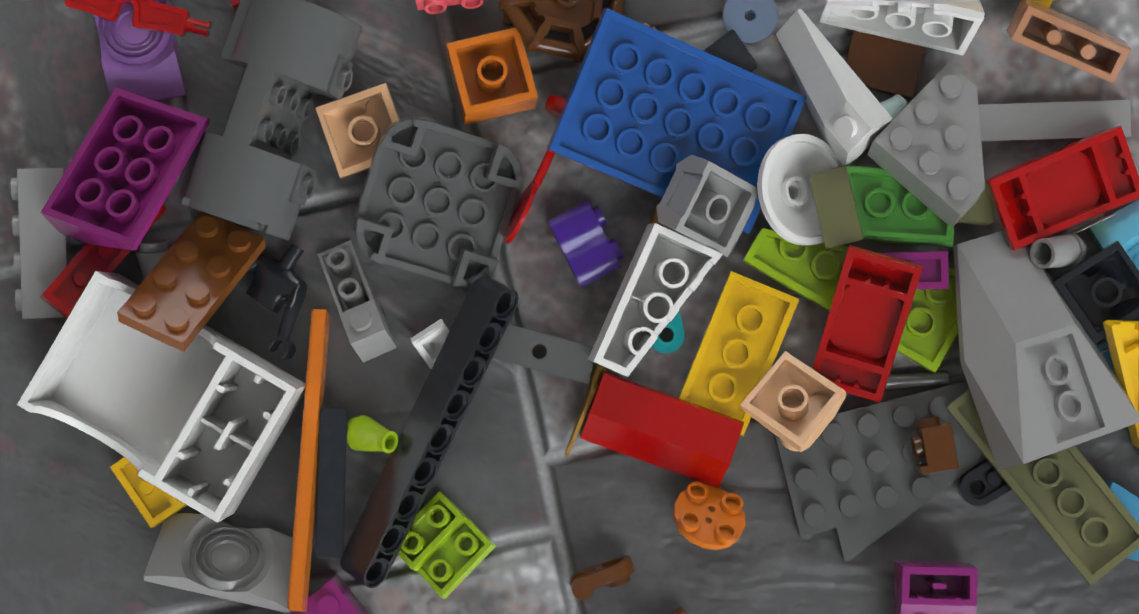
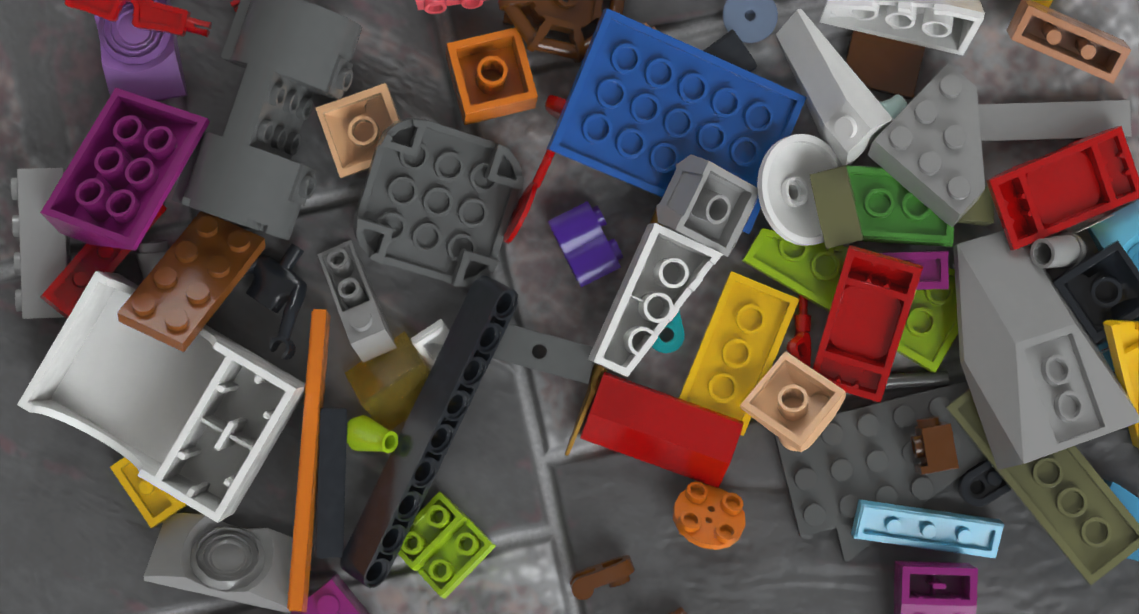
(390, 382): none -> clear yellow slope
(801, 343): none -> red hand
(927, 528): none -> medium azure tile

